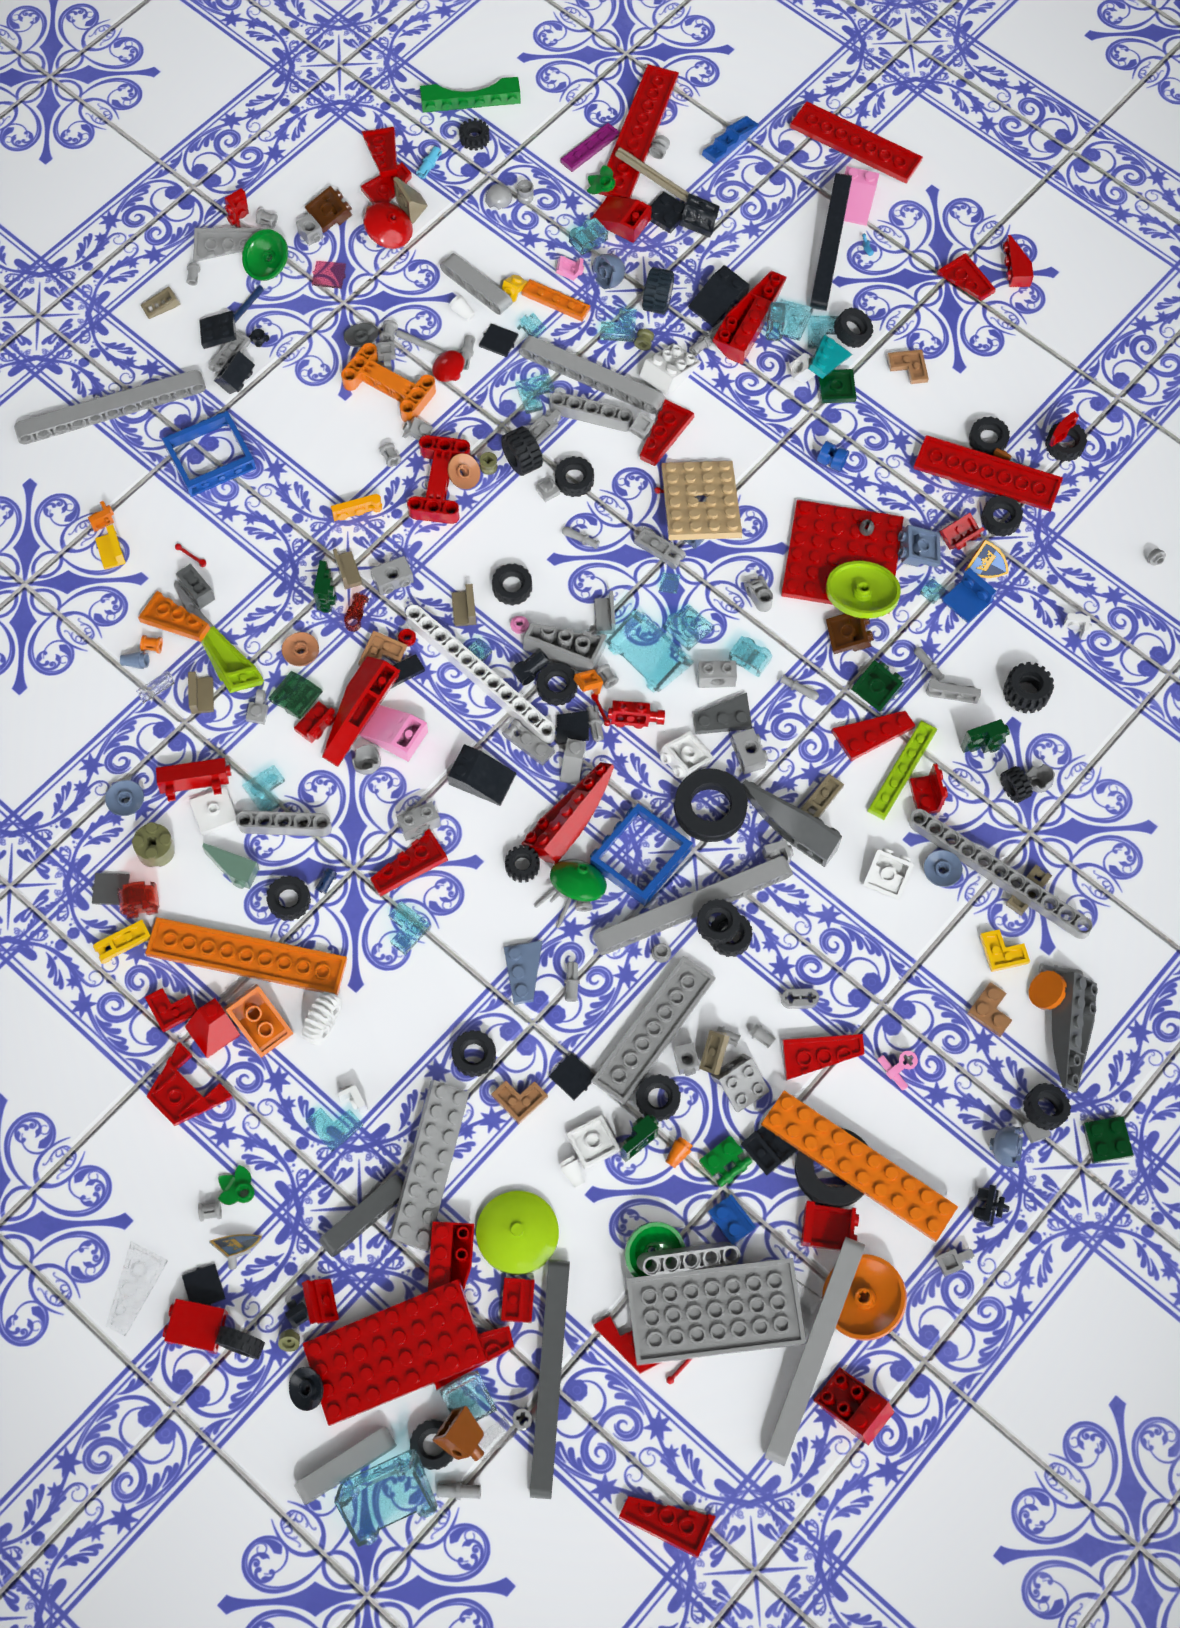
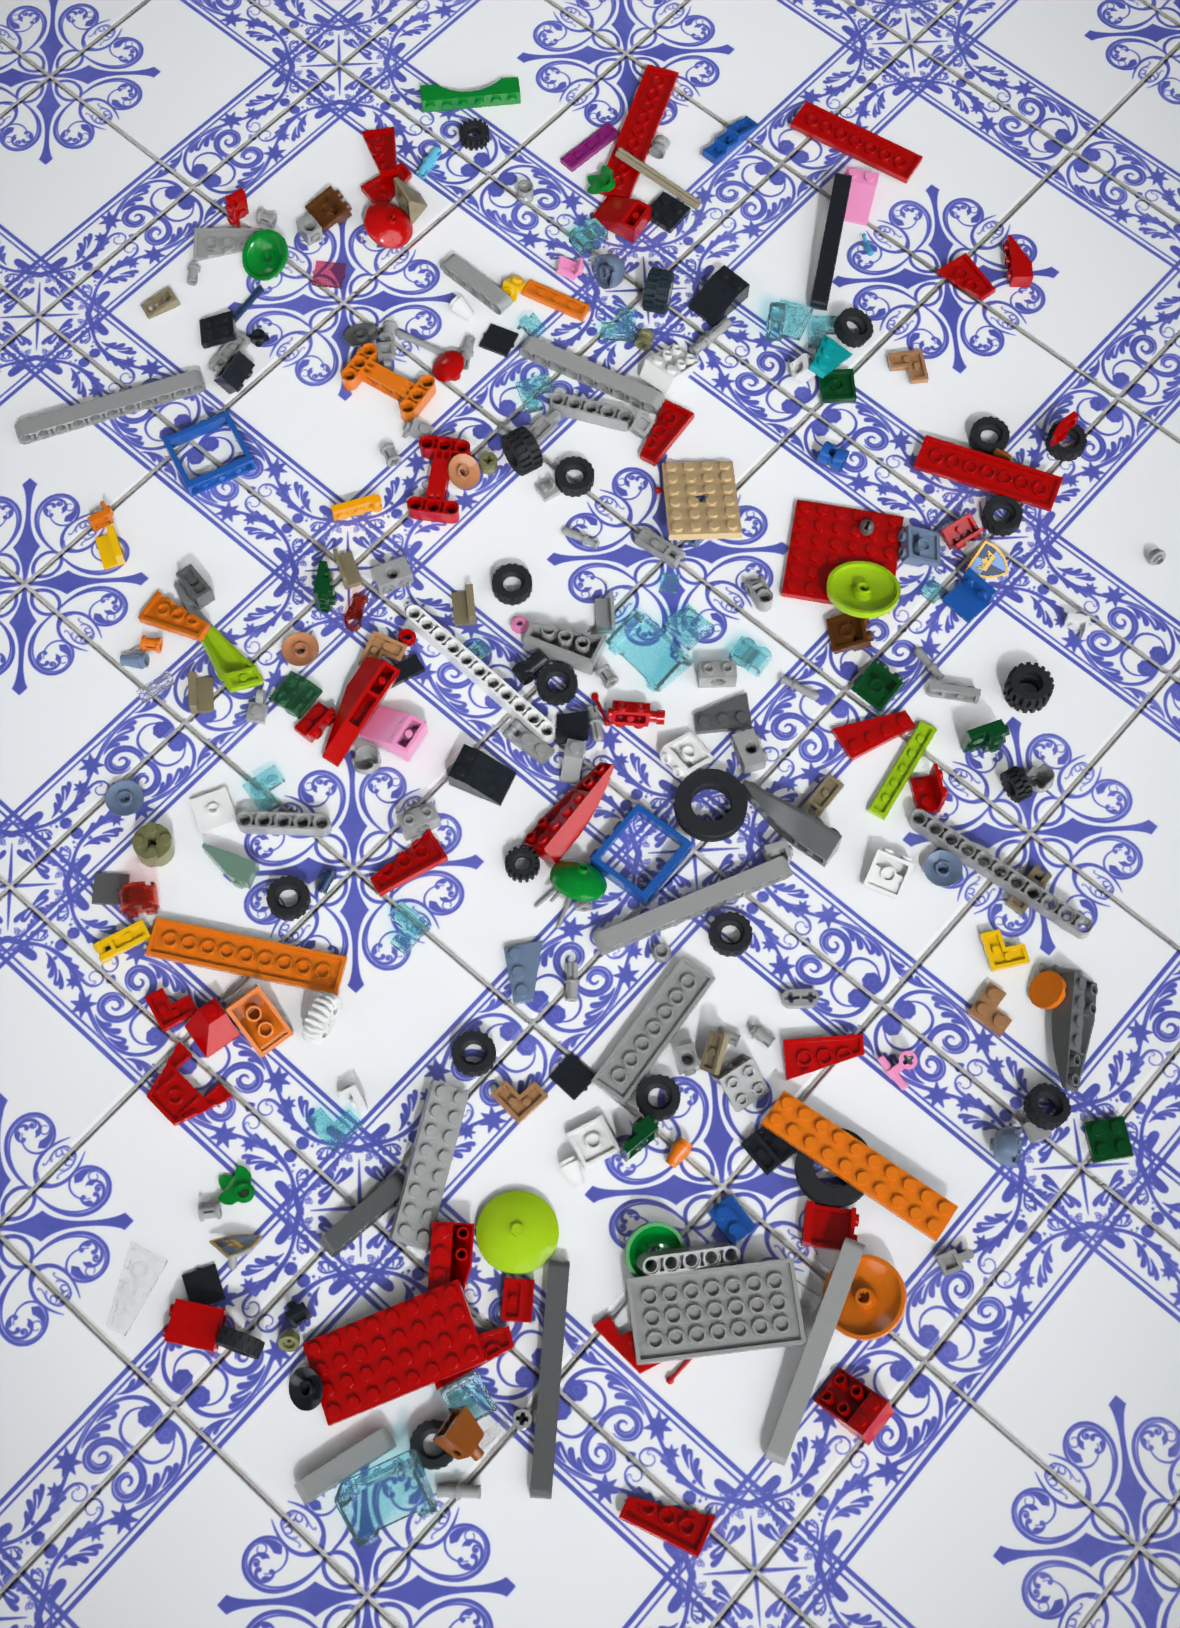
(193, 776): red brick -> none
(202, 562): red hinge -> none
(320, 1301): red plate -> none
(498, 196): light grey hair -> none
(589, 681): orange bracket -> none
(699, 215): black slope -> none
(720, 1157): green plate -> none
(725, 908): black tyre -> none
(748, 318): red wedge -> none
(990, 1196): black hips -> none

